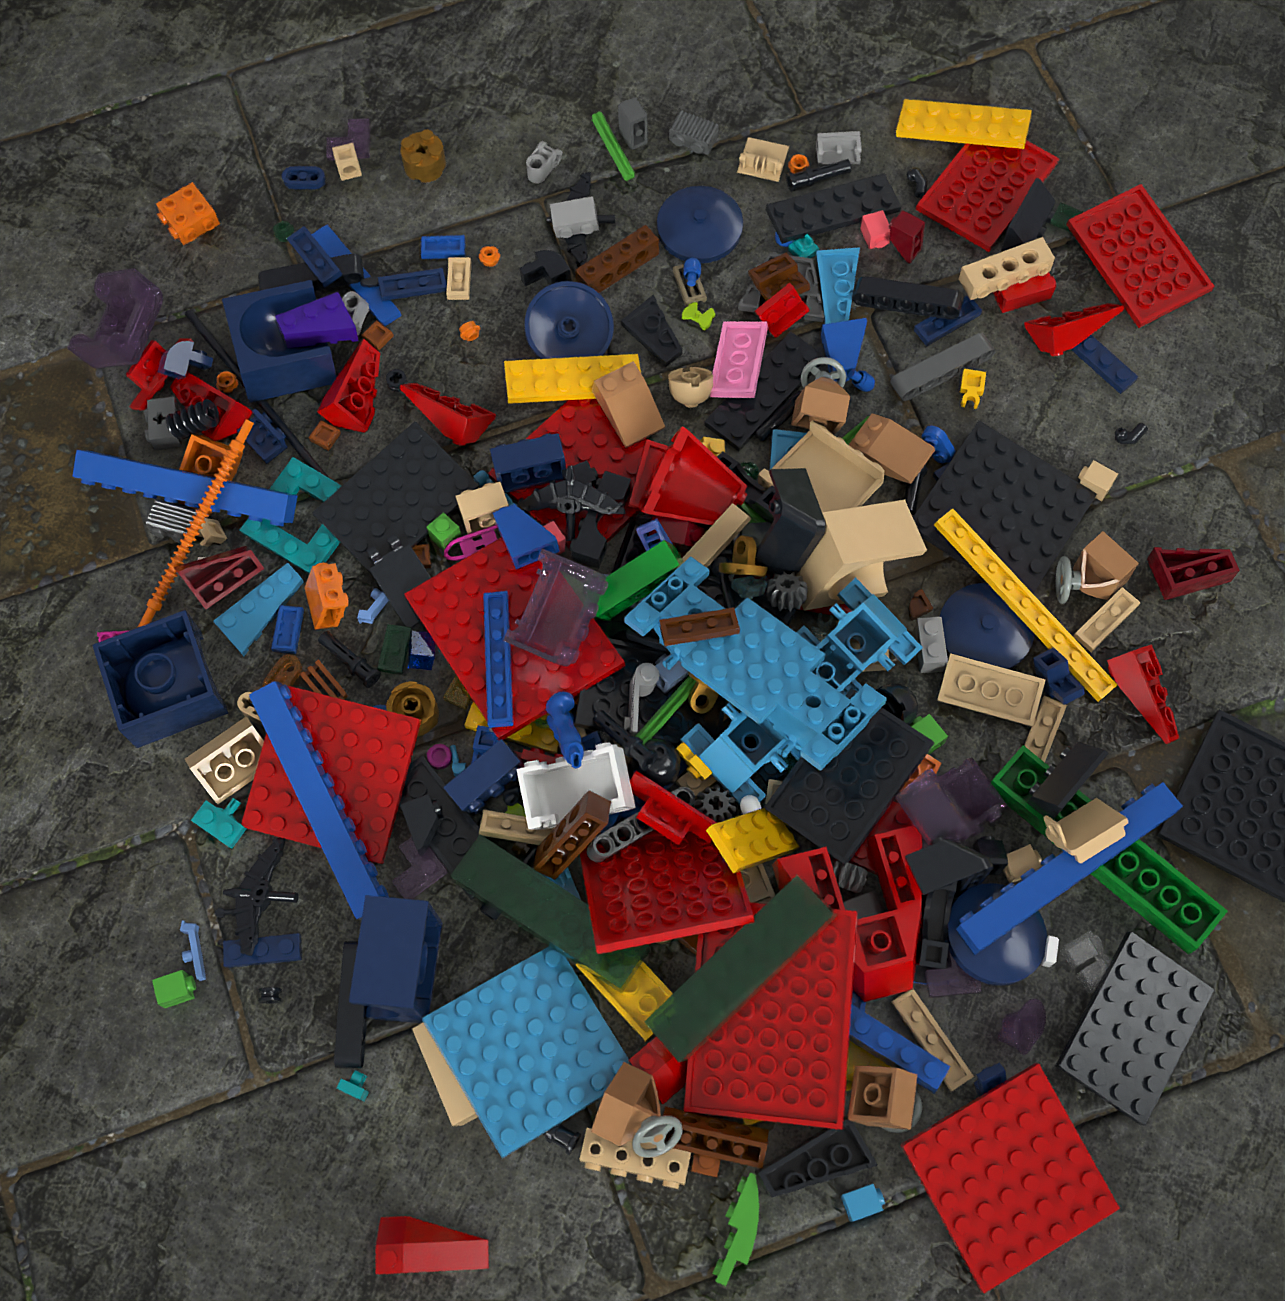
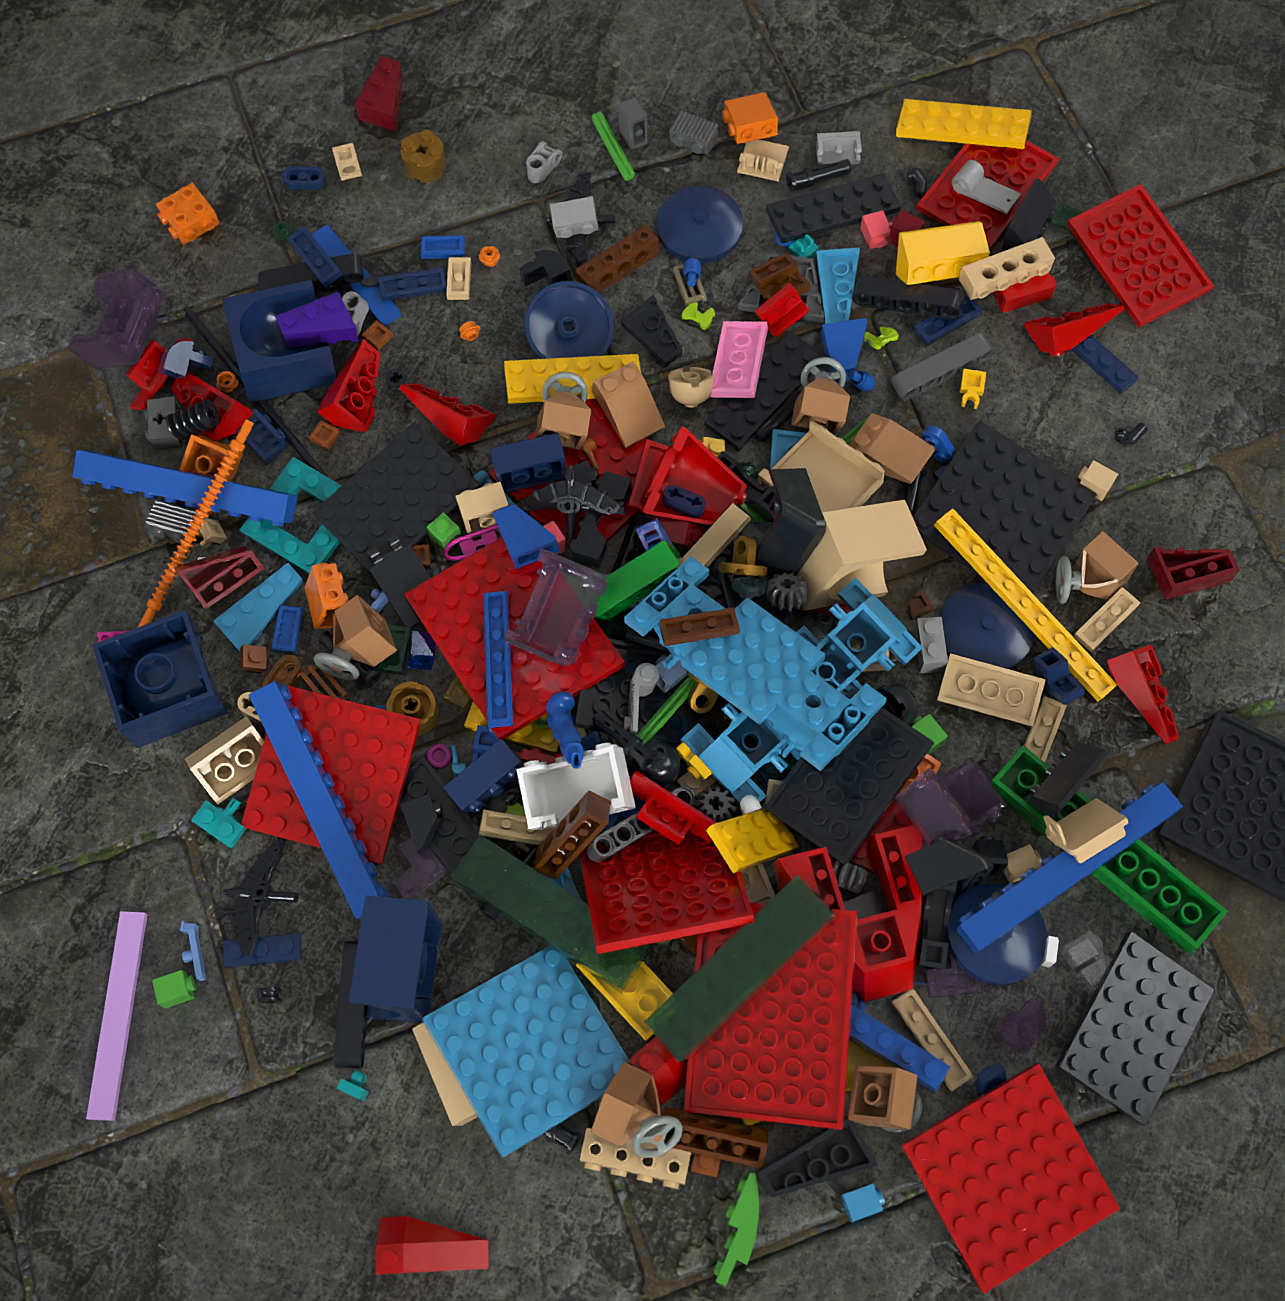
(117, 1017): none -> lavender tile
(253, 658): none -> dark orange plate
(357, 134): clear purple plate -> none
(357, 635): none -> medium nougat piece
(382, 95): none -> dark red wedge
(565, 411): none -> medium nougat piece
(587, 448): none -> dark orange hand
(684, 501): none -> dark blue beam
(750, 118): none -> orange brick
(798, 160): orange plate -> none
(887, 335): none -> lime piece
(939, 252): none -> yellow slope
(972, 183): none -> light grey door

